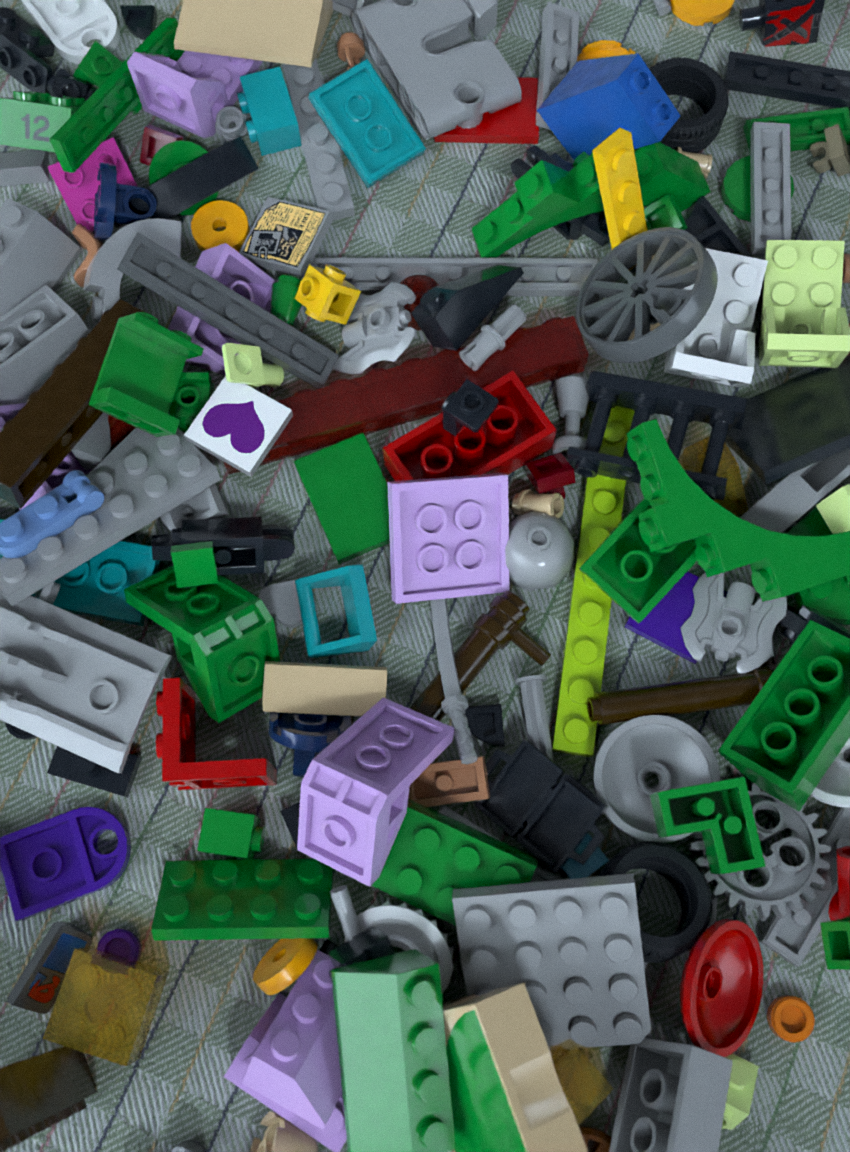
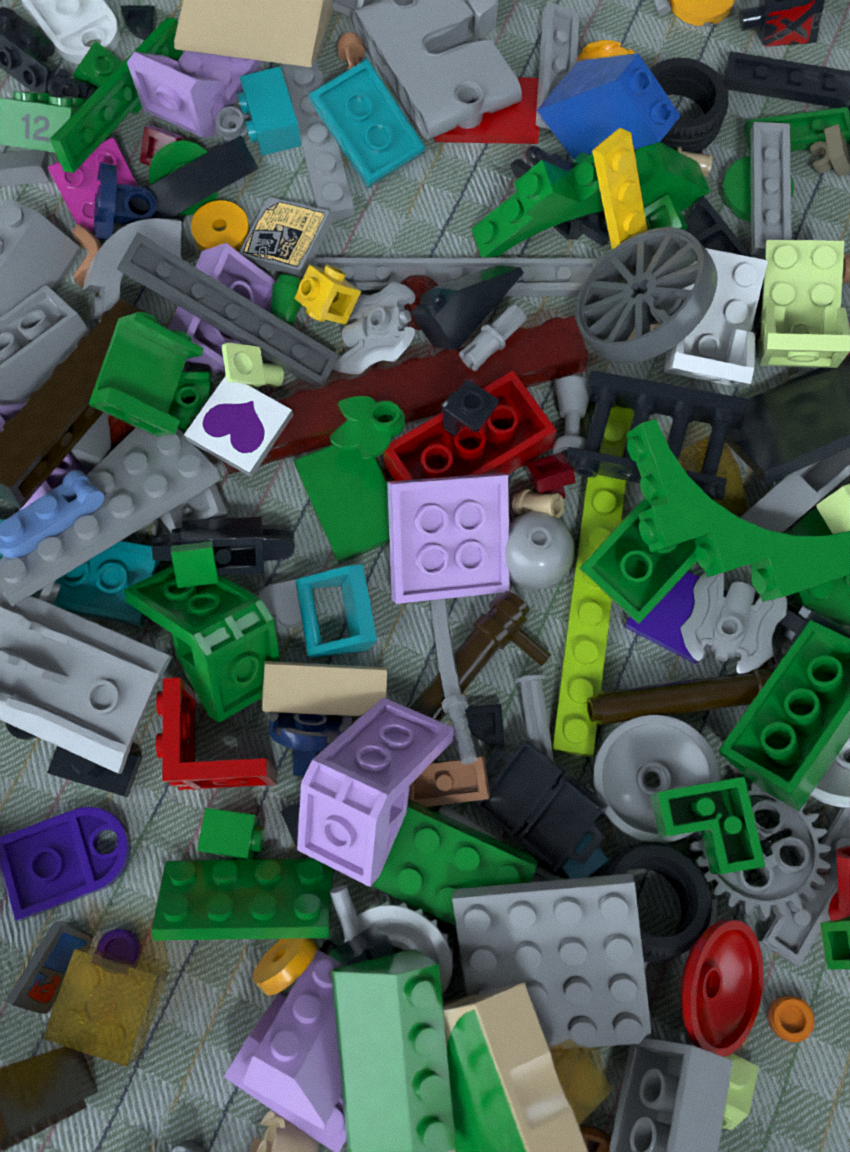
(365, 425): none -> green plate

